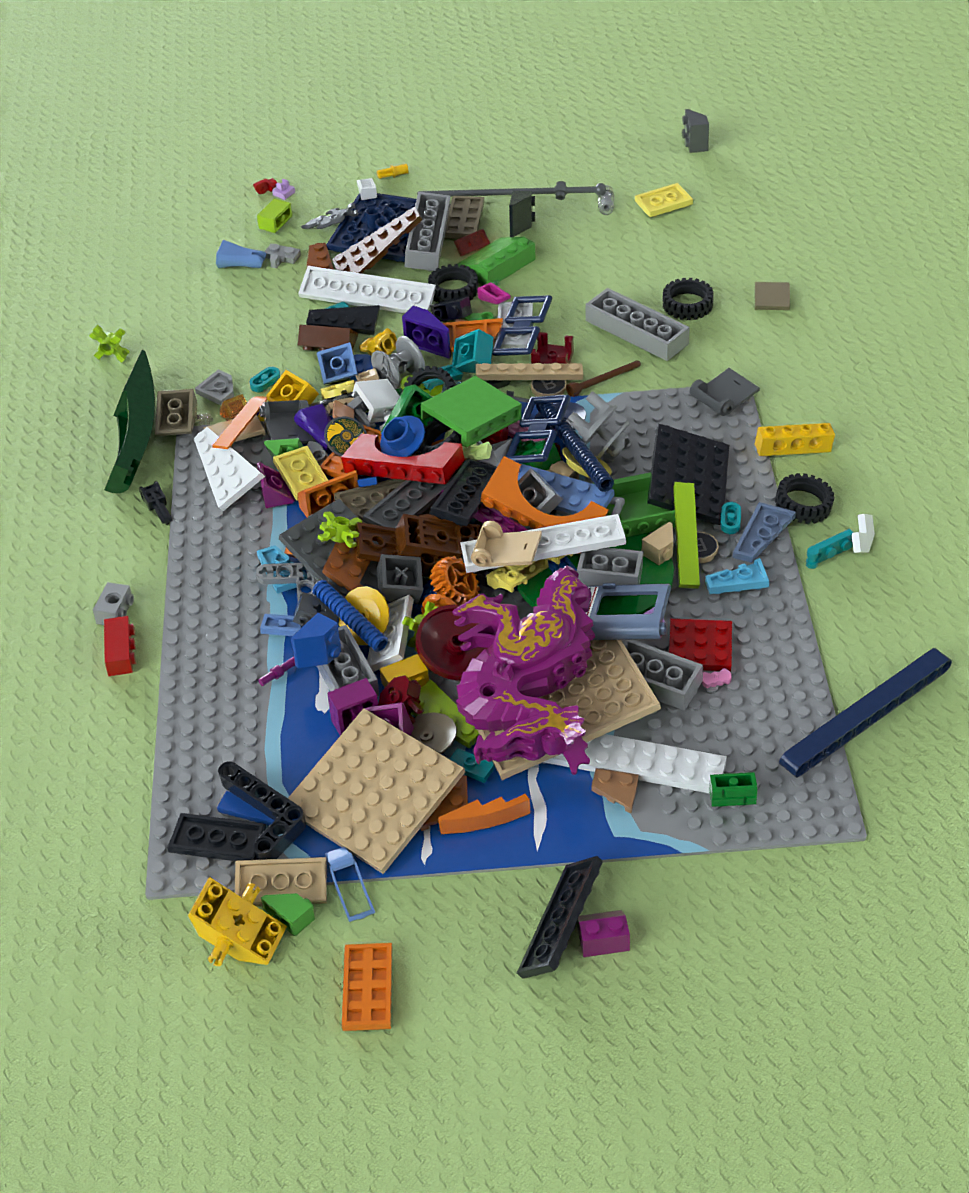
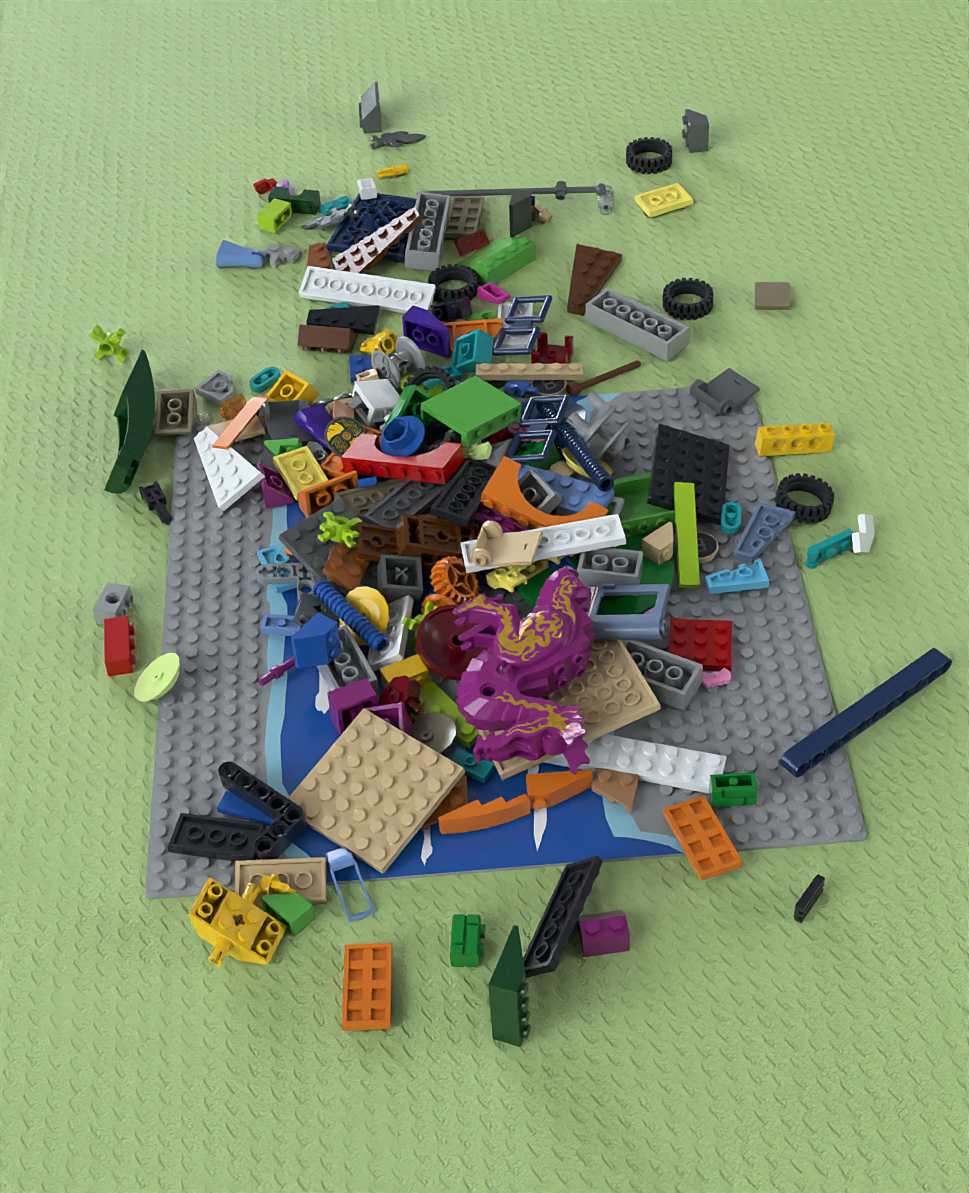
(158, 678): none -> yellowish green piece
(271, 885): none -> yellow piece
(304, 203): none -> dark green arch
(337, 363): medium blue slope -> none
(337, 389): light yellow plate -> none
(341, 202): none -> teal plate
(370, 110): none -> dark grey slope
(392, 138): none -> dark grey piece
(466, 939): none -> green brick
(509, 993): none -> dark green slope
(520, 388): none -> blue piece
(541, 214): none -> tan piece
(555, 787): none -> orange slope
(589, 275): none -> reddish brown wing
(649, 165): none -> black tyre
(702, 838): none -> orange plate
(809, 898): none -> black tile

